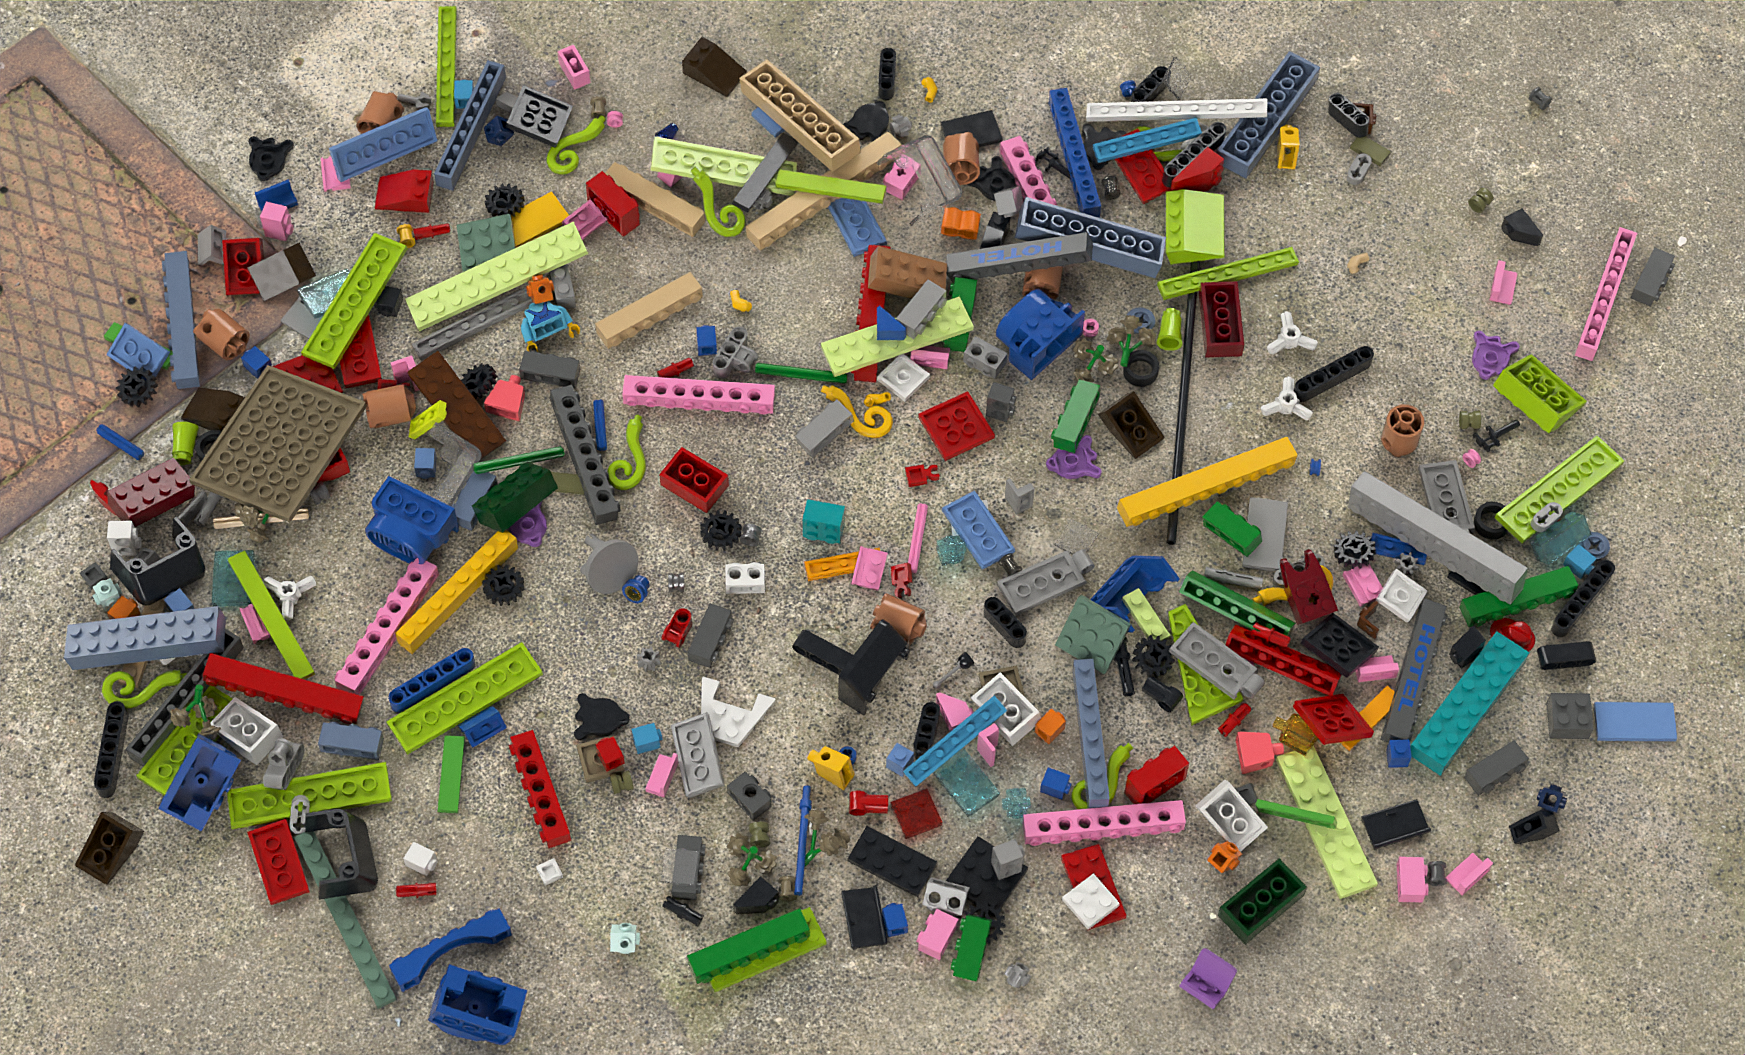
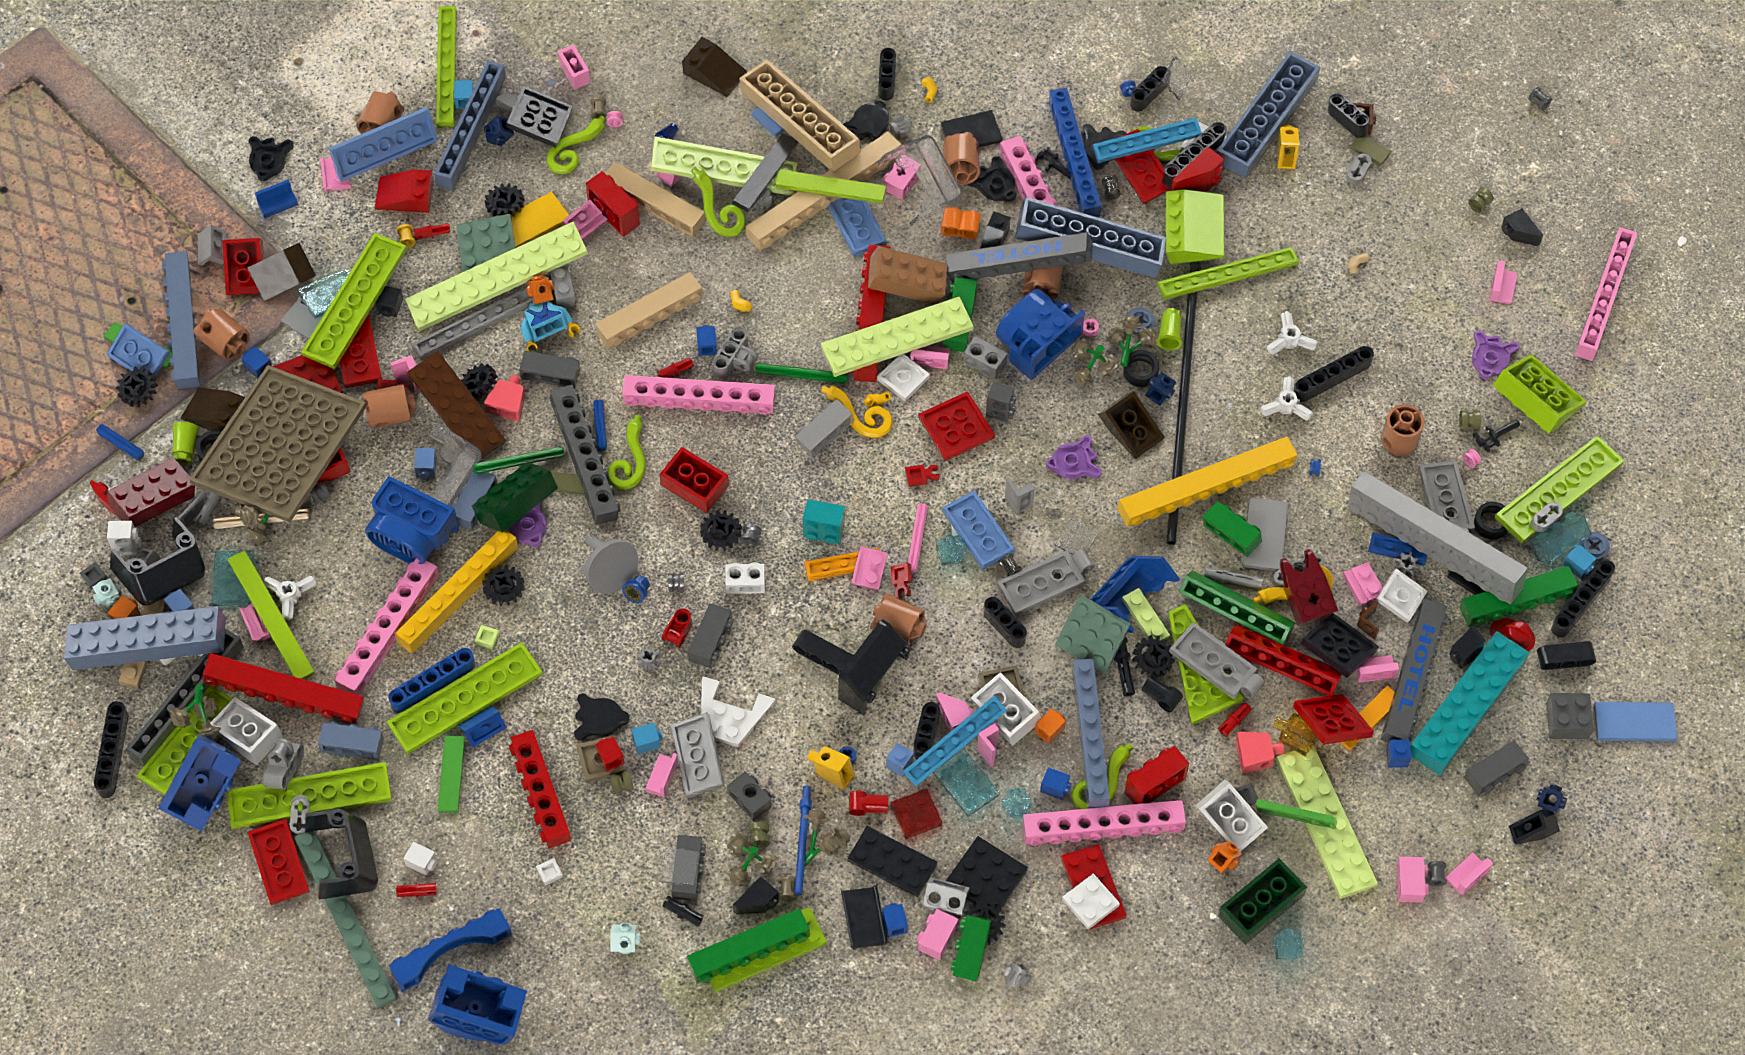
(108, 846): dark brown slope -> none
(168, 678): lime plant -> none
(276, 221): bright pink brick -> none
(416, 100): light grey bar -> none
(427, 419): neon yellow plate -> none
(487, 637): none -> yellowish green tile
(888, 327): blue slope -> none
(922, 308): light grey brick -> none
(964, 662): hinge -> none
(1007, 859): light grey brick -> none
(1009, 201): light grey brick -> none
(1076, 416): brick -> none
(1160, 388): none -> dark blue brick
(1176, 110): white plate -> none
(1209, 978): medium lavender bracket -> none
(1221, 319): dark red brick -> none
(1271, 635): red axle -> none
(1288, 944): none -> clear light blue brick
(1354, 549): black gear -> none
(1403, 823): black door -> none
(1653, 277): dark grey brick -> none

